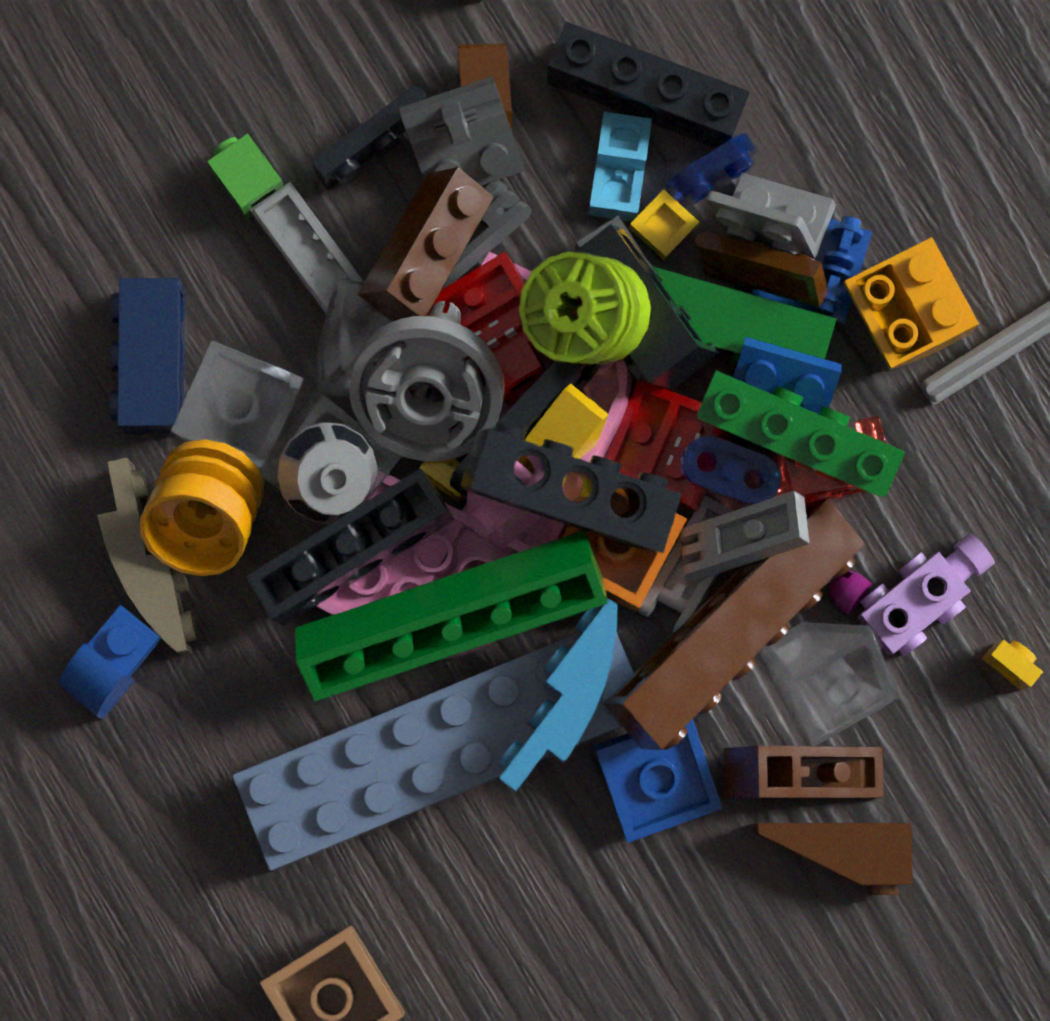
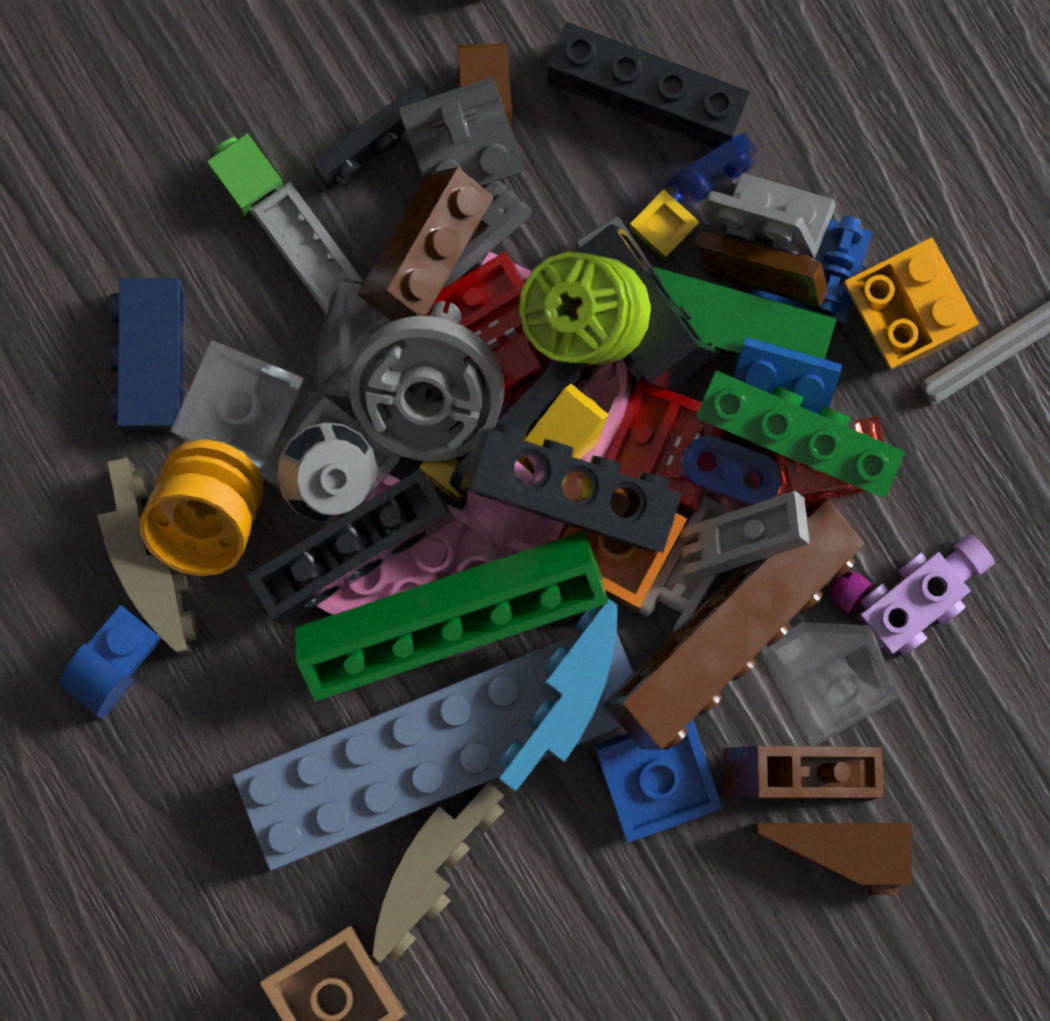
(416, 886): none -> dark tan slope
(620, 166): medium azure slope -> none
(1013, 663): yellow plate -> none

